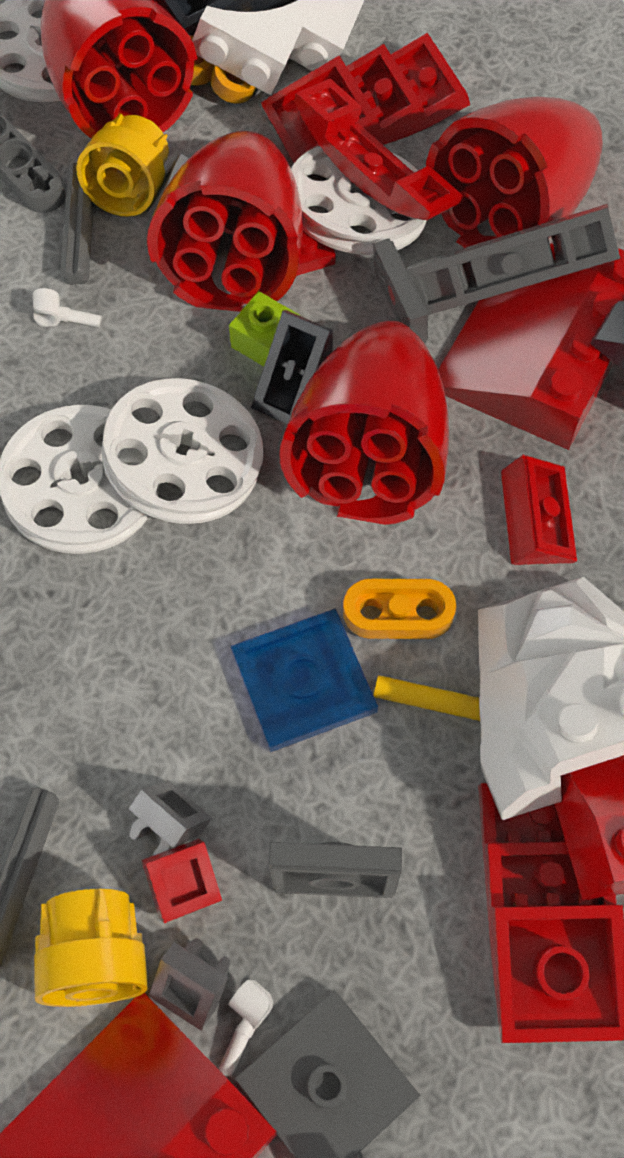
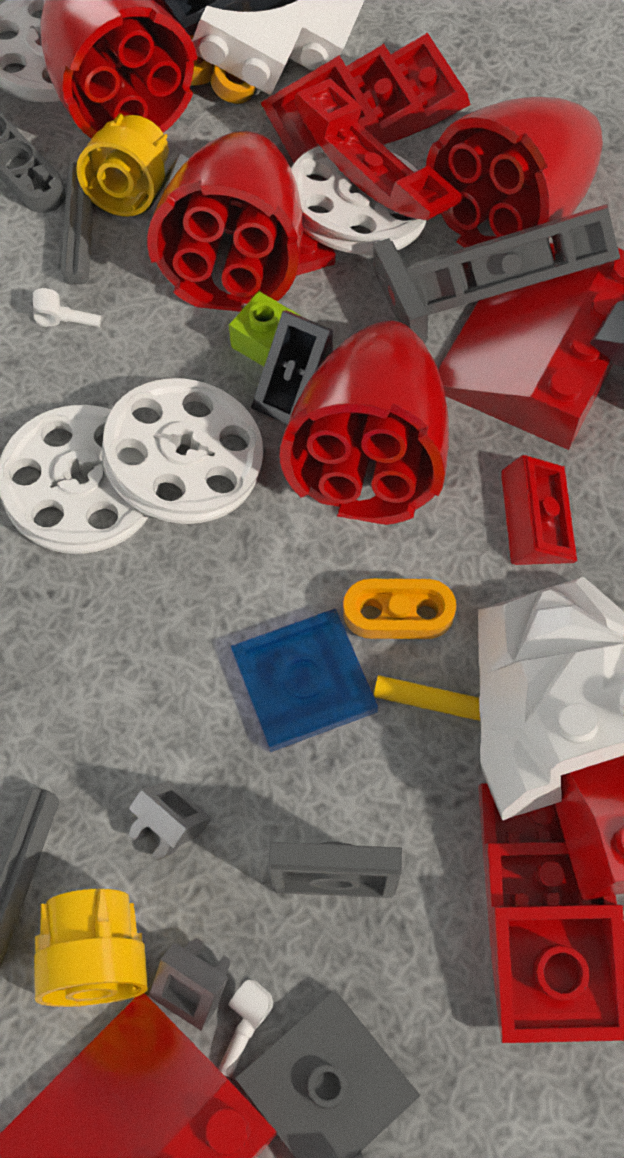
(181, 880): red plate -> none

